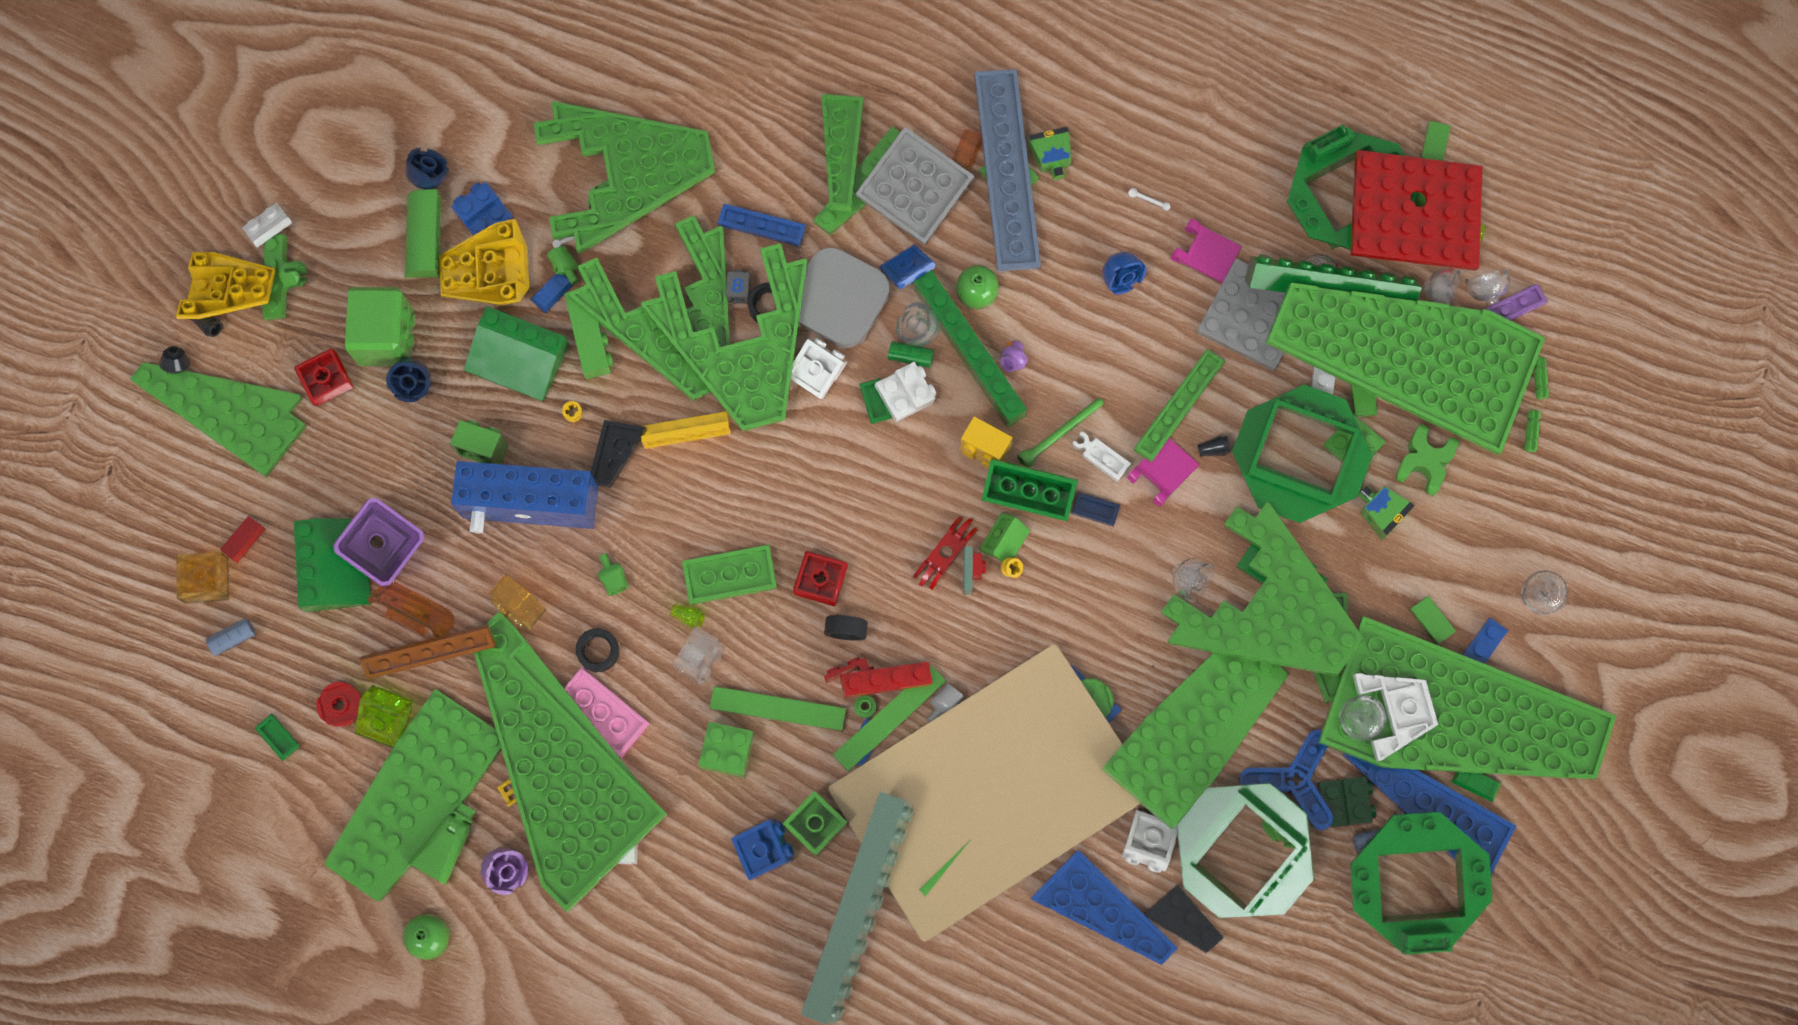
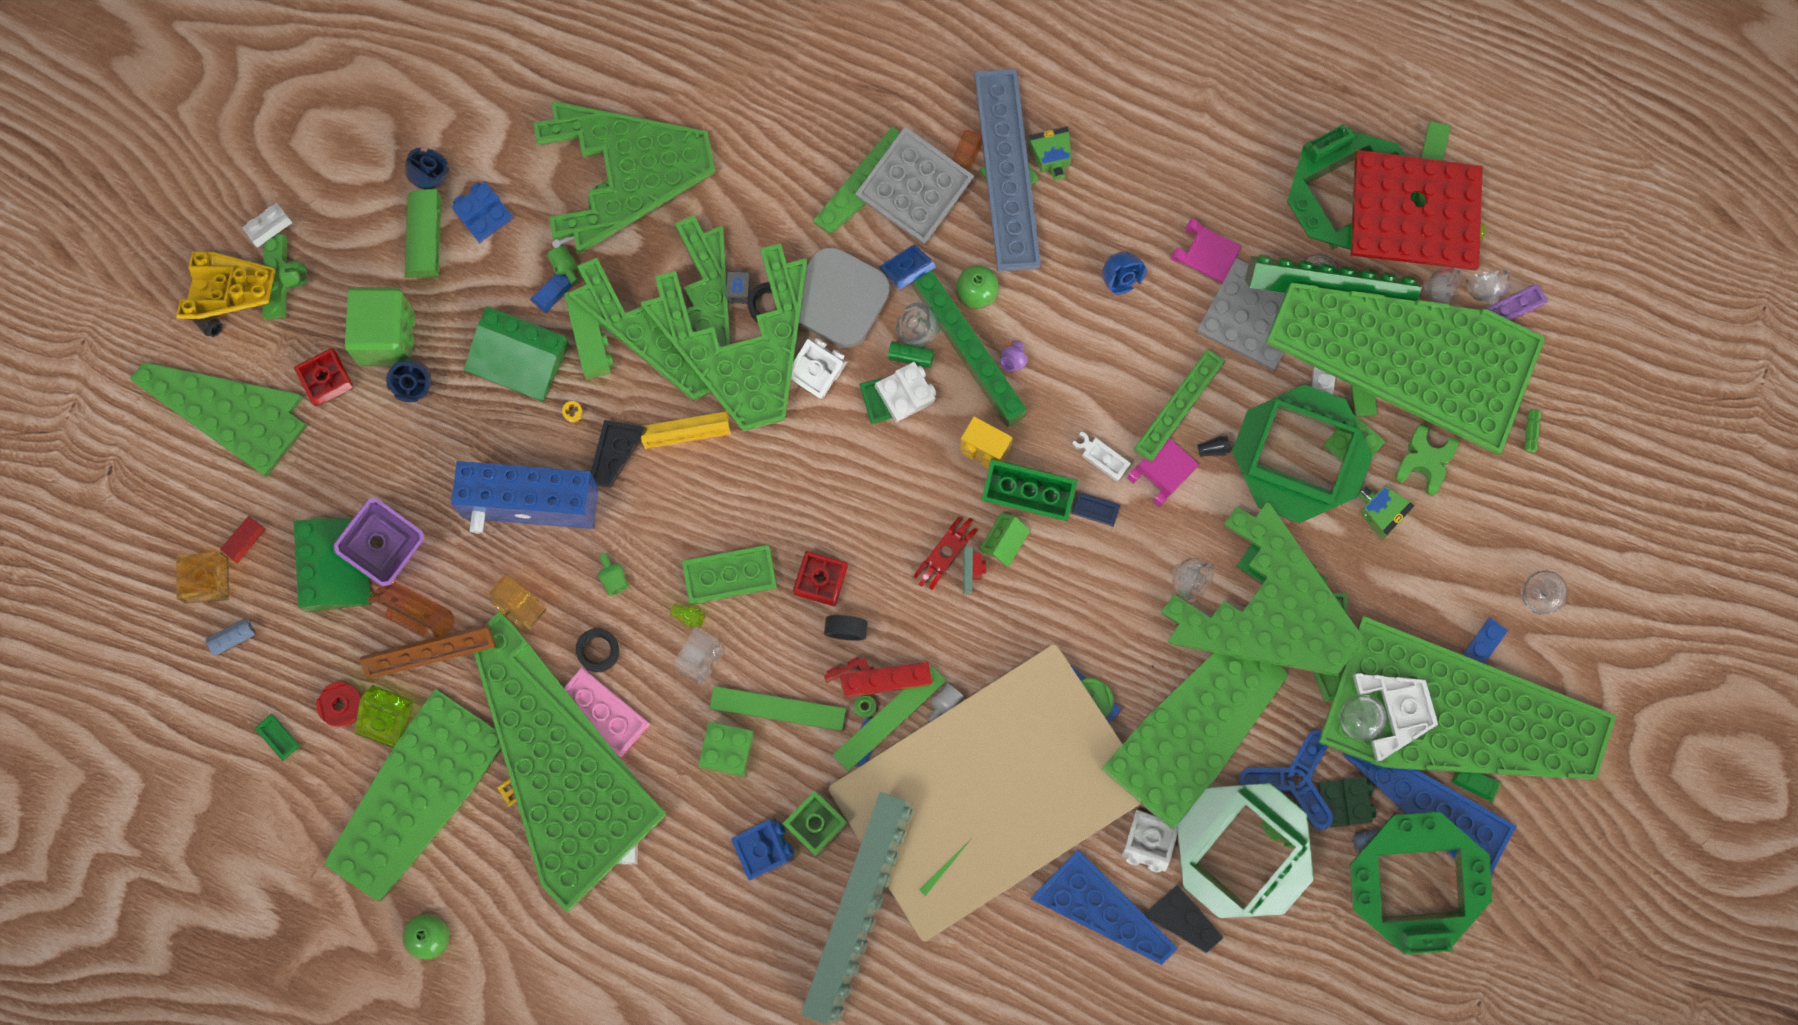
(174, 360): black cone -> none
(443, 847): bright green piece -> none
(479, 443): bright green brick -> none
(487, 266): yellow wedge -> none
(504, 870): medium lavender cylinder -> none
(761, 225): blue plate -> none
(841, 132): bright green wing -> none
(1015, 563): yellow bush -> none
(1028, 457): bright green piece -> none
(1133, 192): white hinge -> none
(1432, 620): bright green tile -> none
(1541, 378): bright green axle -> none

